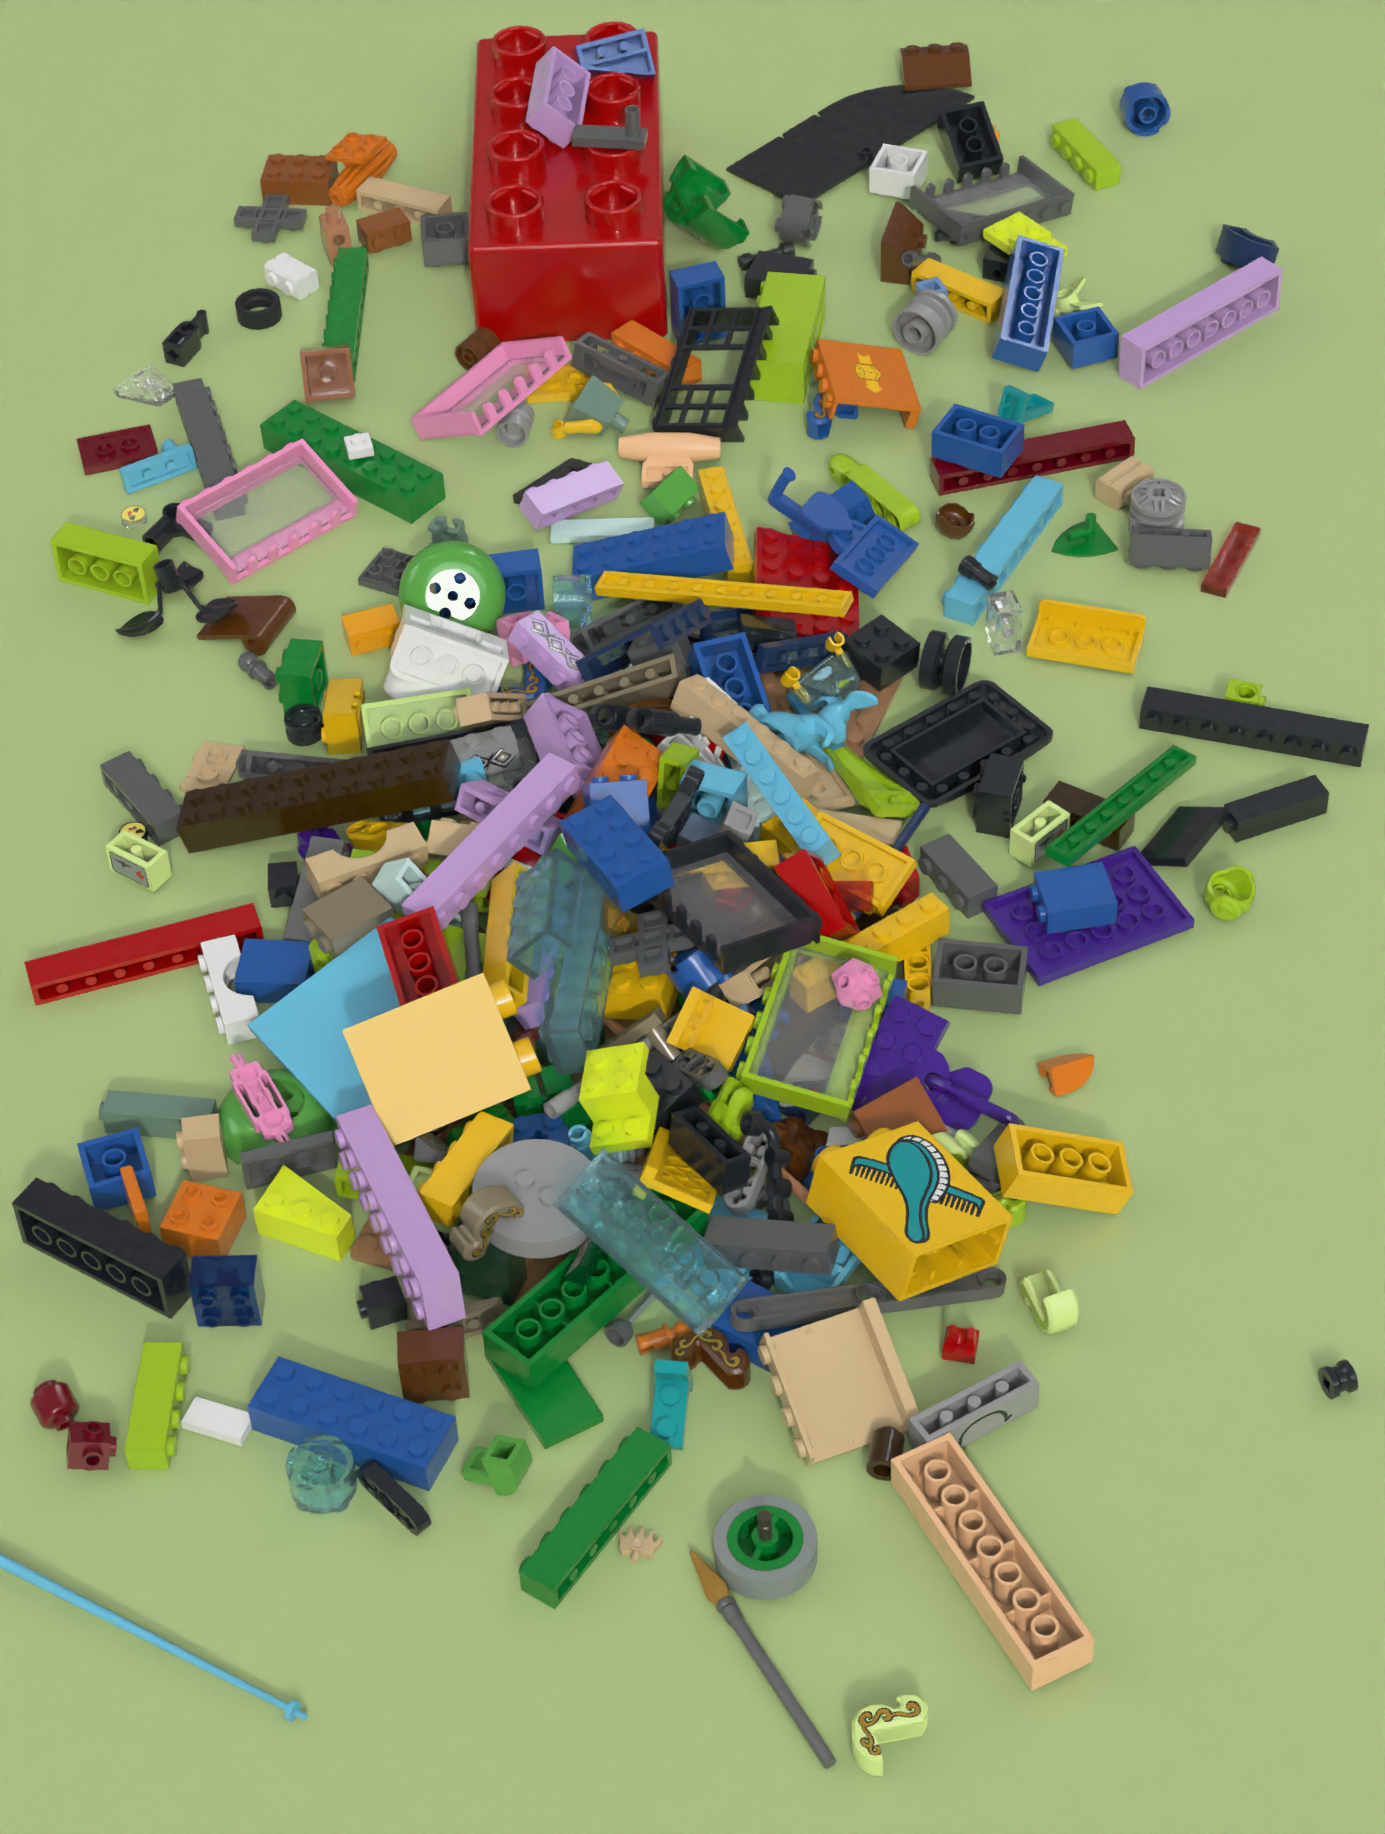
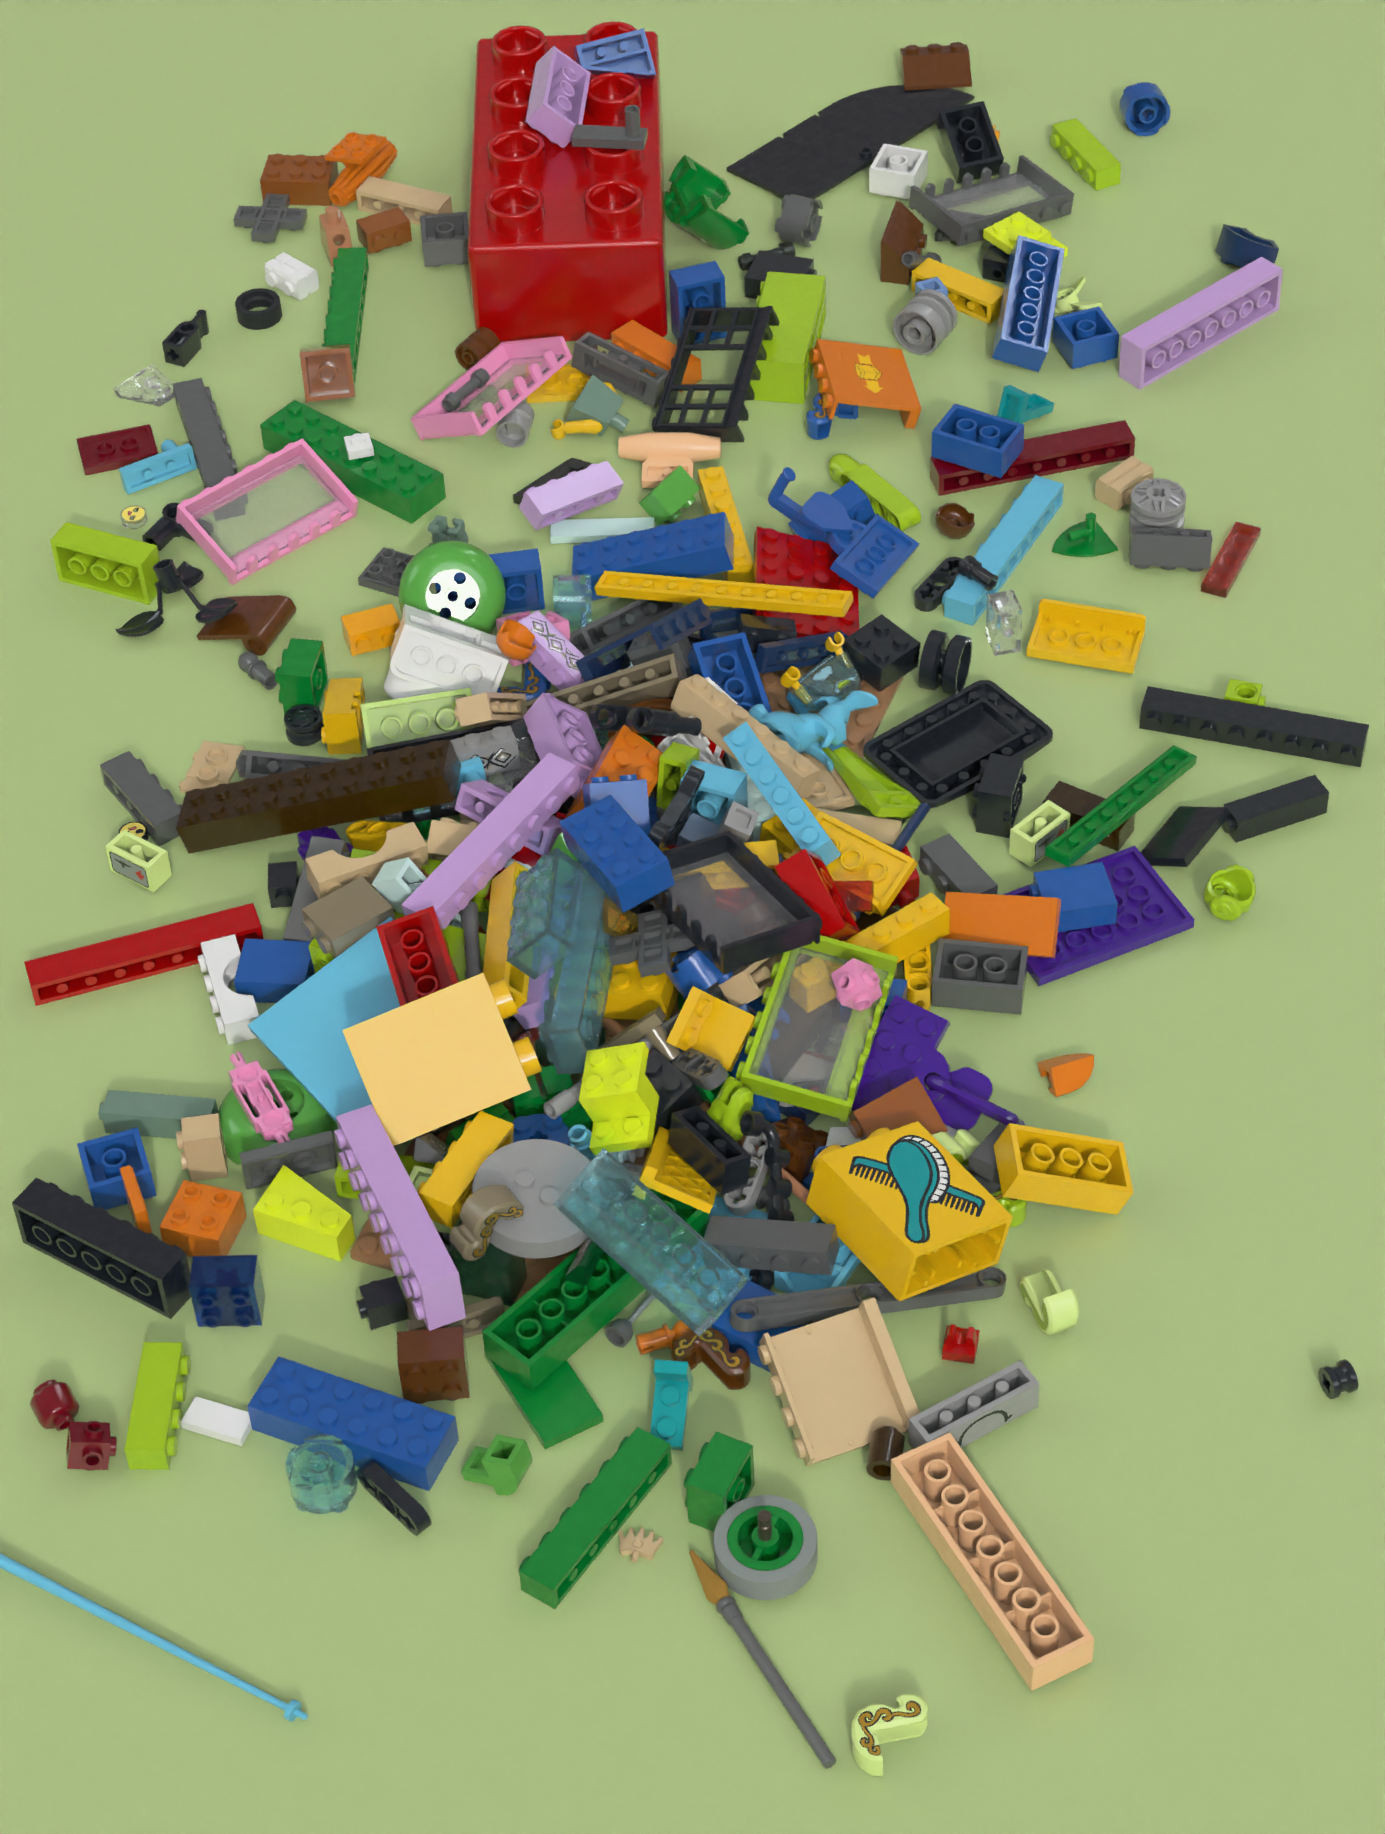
(477, 380): none -> dark grey bar
(515, 640): none -> orange hair
(719, 1479): none -> green brick
(941, 574): none -> black beam
(1005, 920): none -> orange tile

